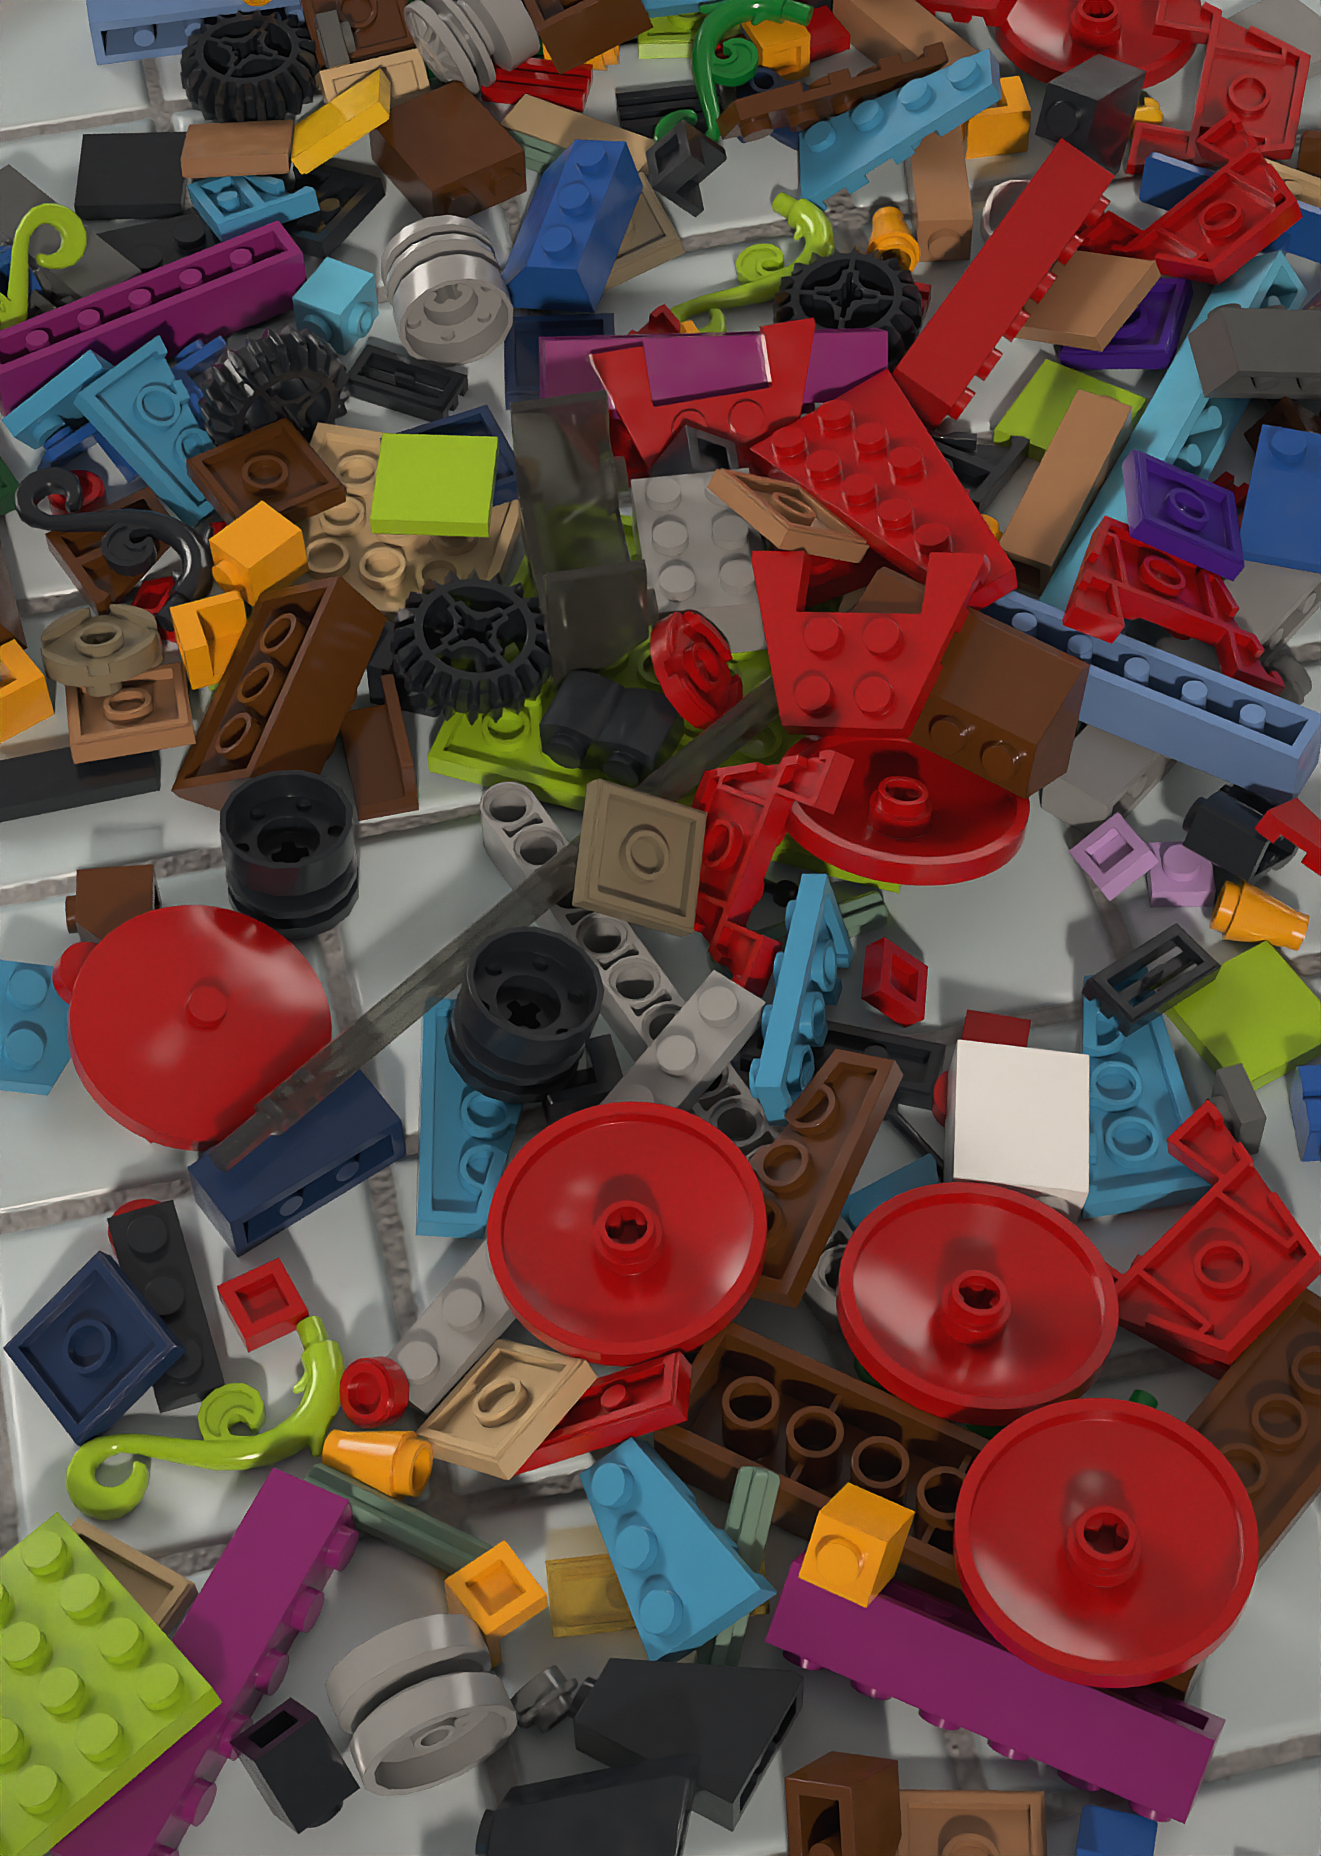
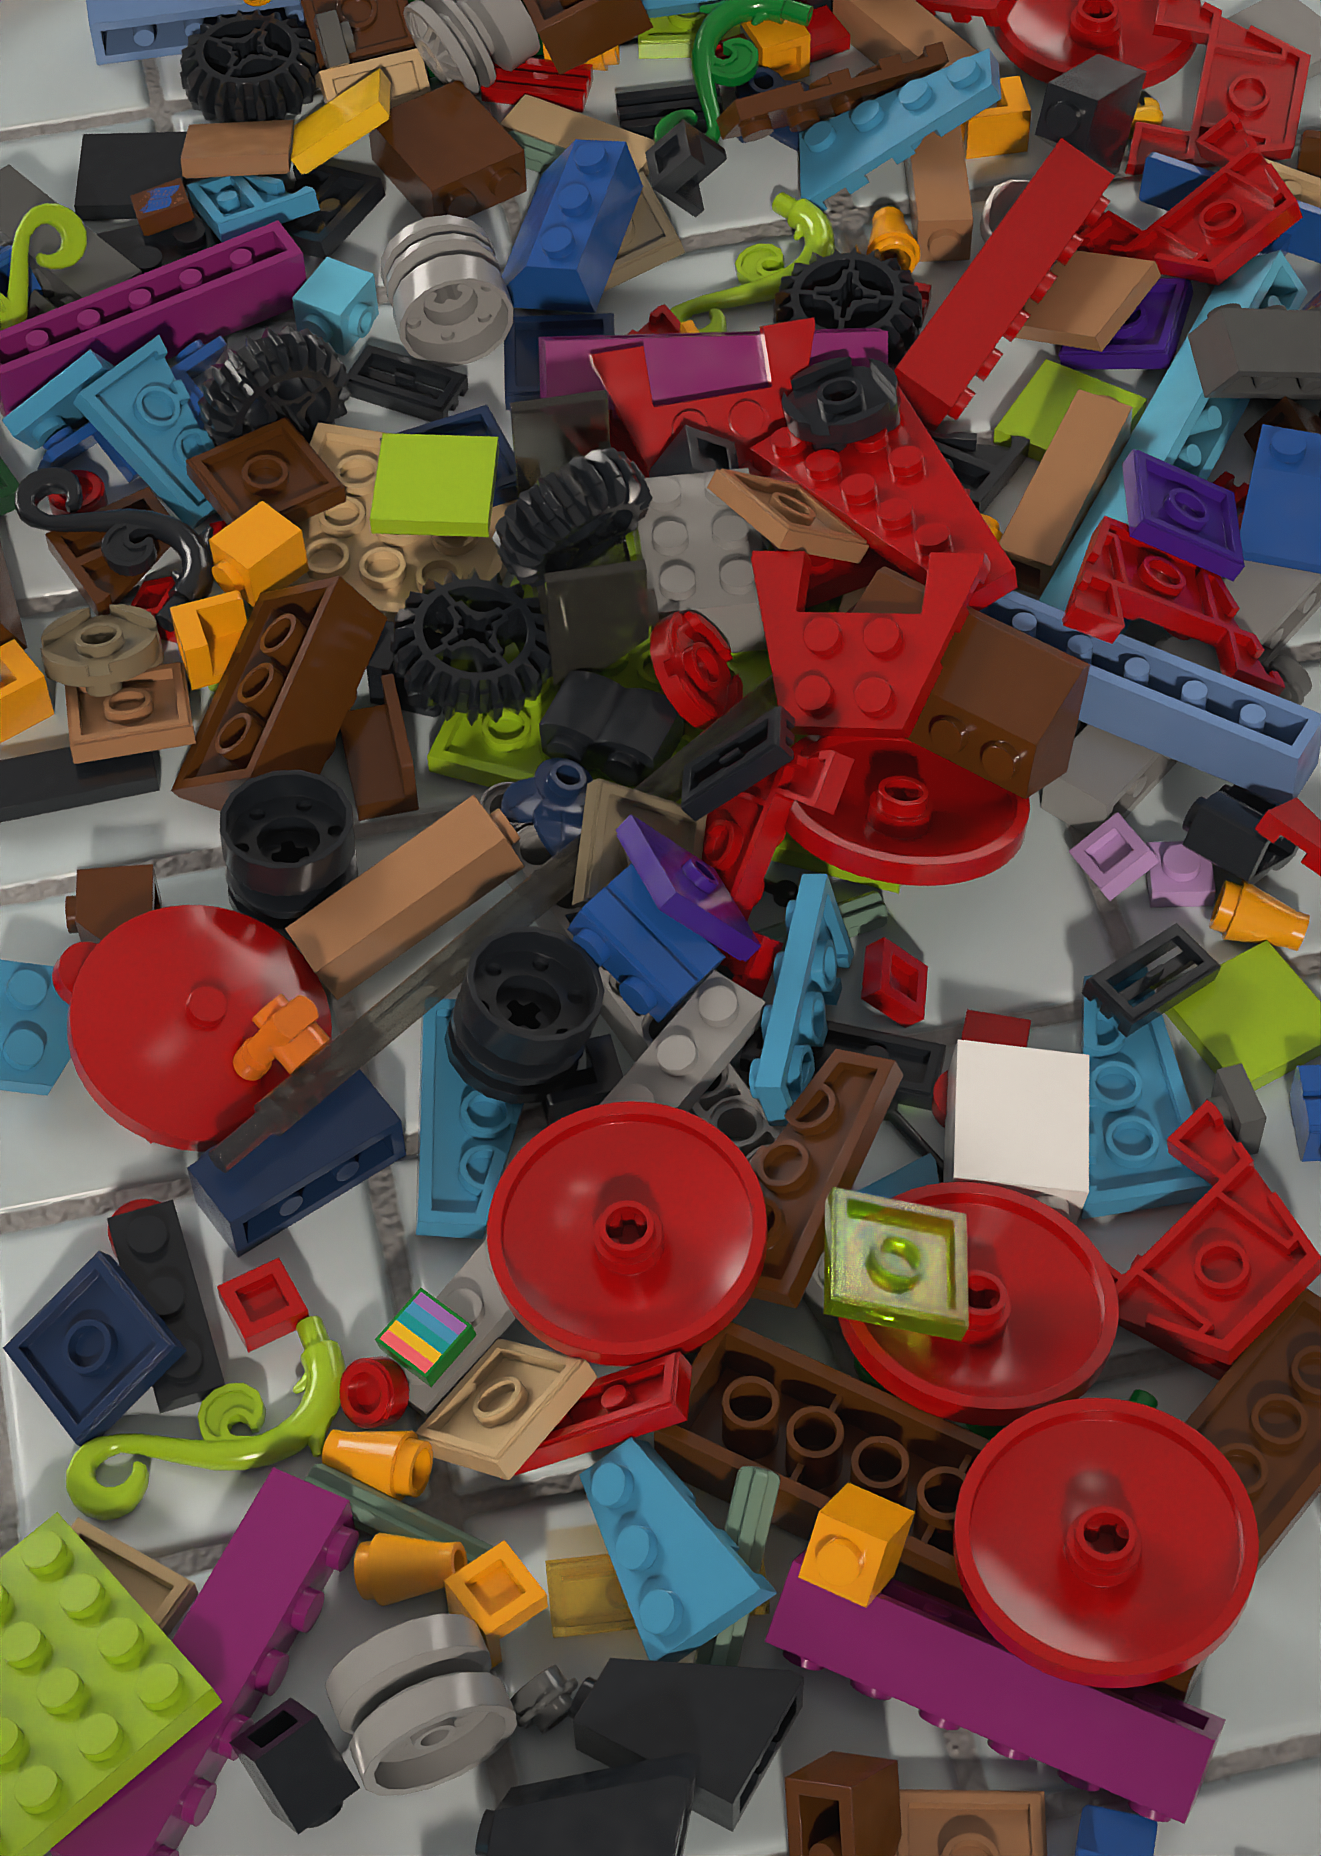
(162, 207): none -> reddish brown tile
(285, 1034): none -> orange plate
(404, 1567): none -> light orange cone
(407, 896): none -> medium nougat brick
(425, 1337): none -> tile
(551, 801): none -> dark blue plate
(572, 516): none -> black gear
(643, 947): none -> blue brick
(687, 889): none -> dark purple plate
(737, 763): none -> black tile
(867, 404): none -> black plate
(895, 1264): none -> clear neon green tile

